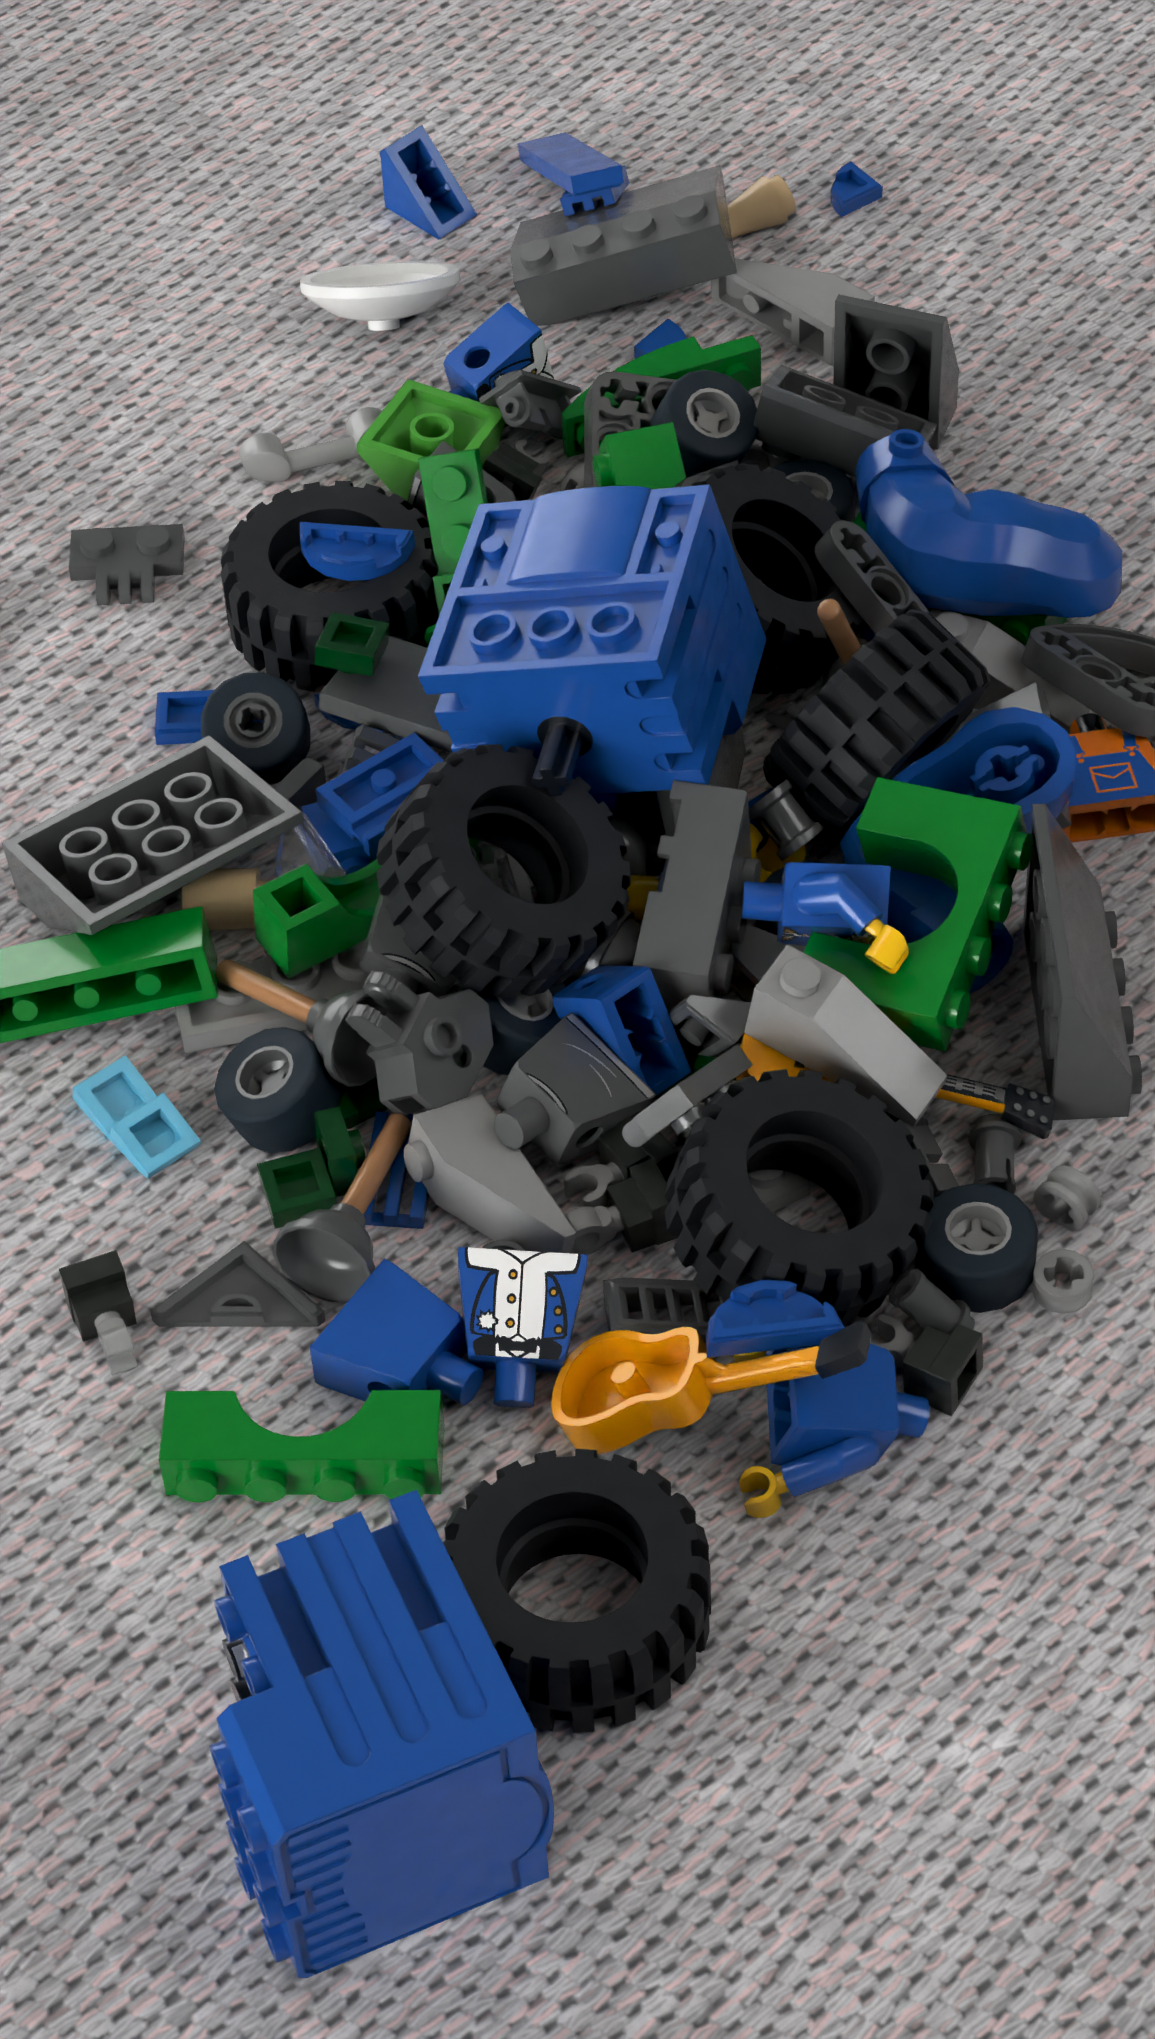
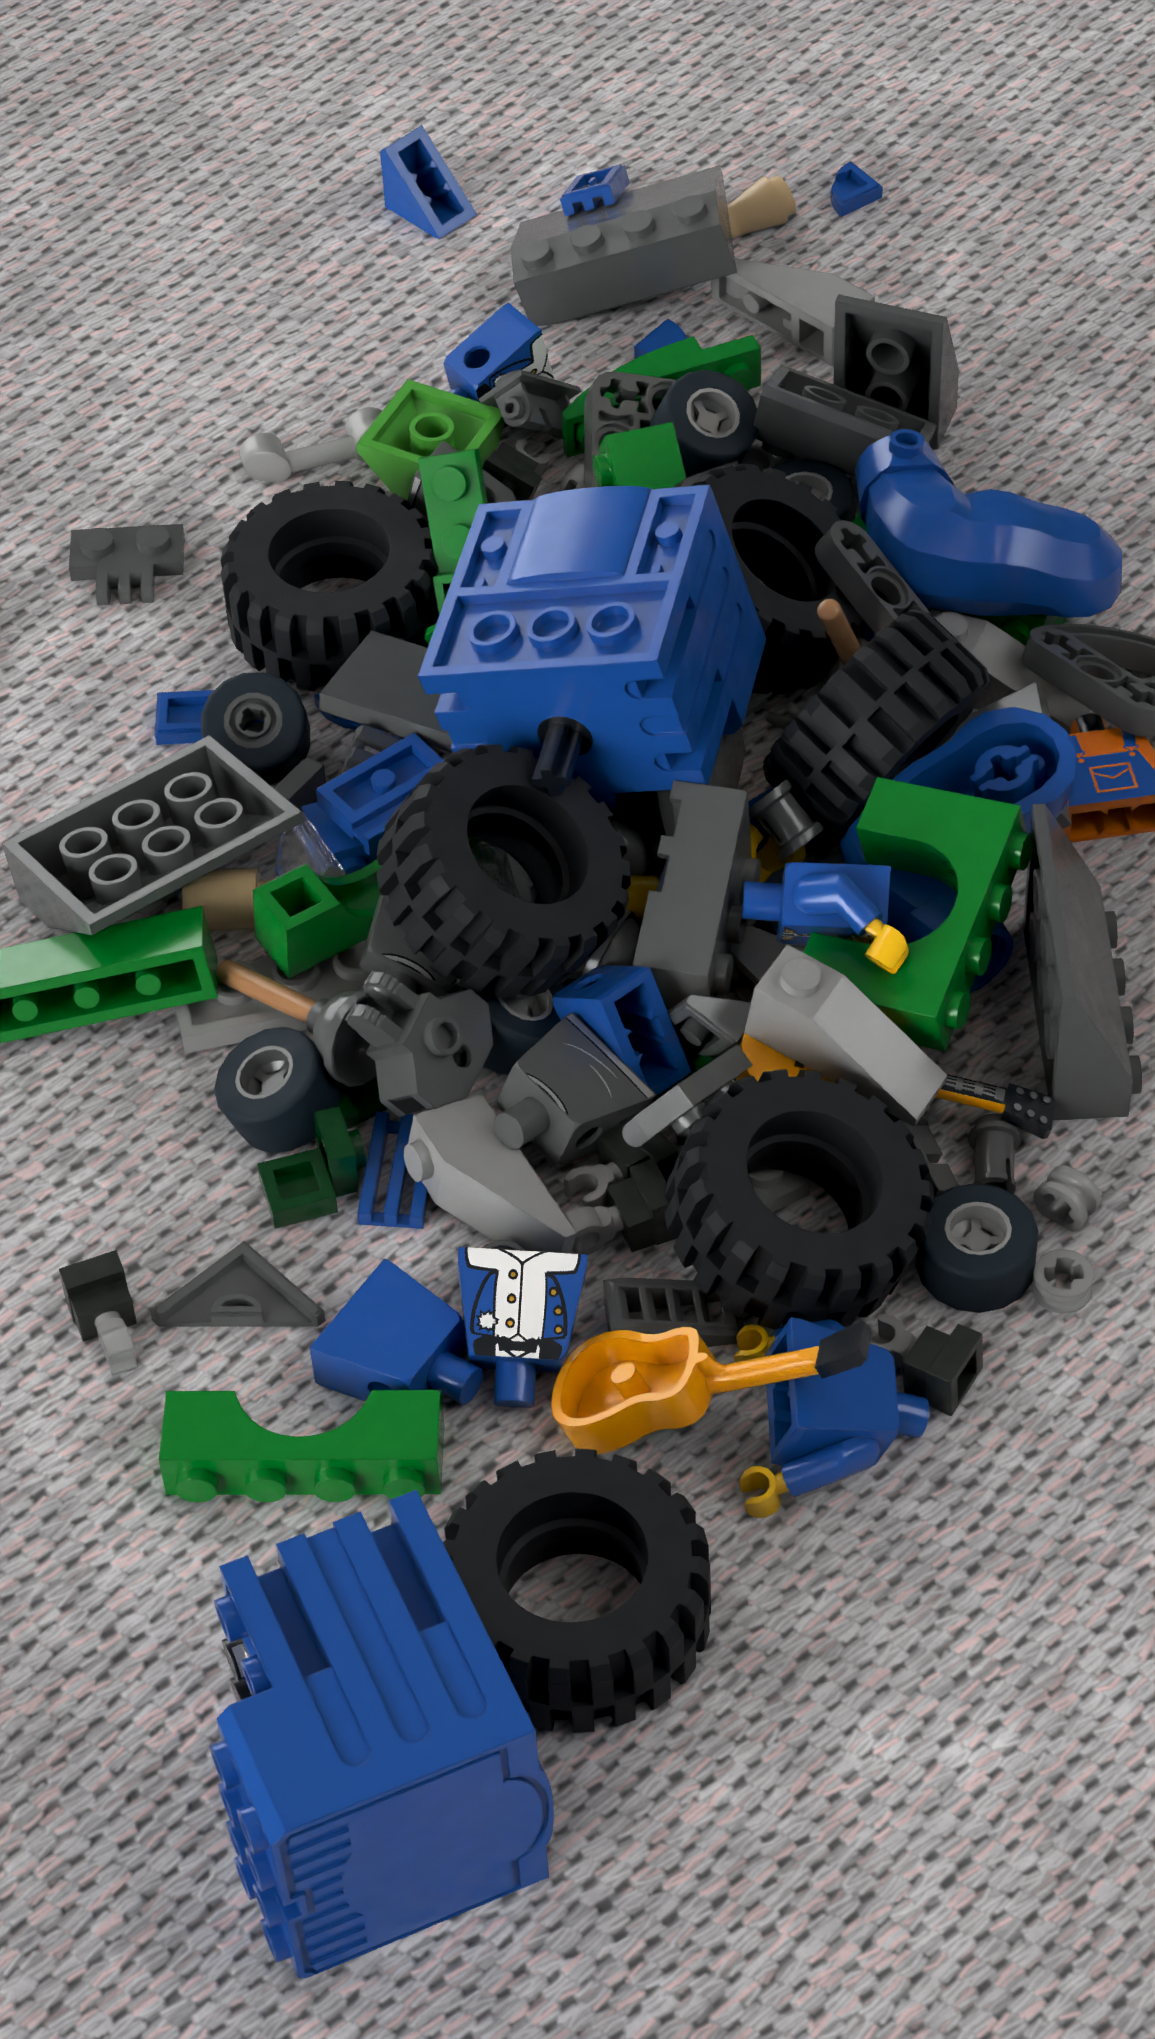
(135, 1118): medium azure slope -> none
(329, 1248): dark grey piece -> none
(352, 644): dark green plate -> none
(354, 551): blue tile -> none
(381, 290): white dish -> none
(571, 164): blue tile -> none
(768, 1318): blue tile -> none
(928, 1304): dark grey pin -> none

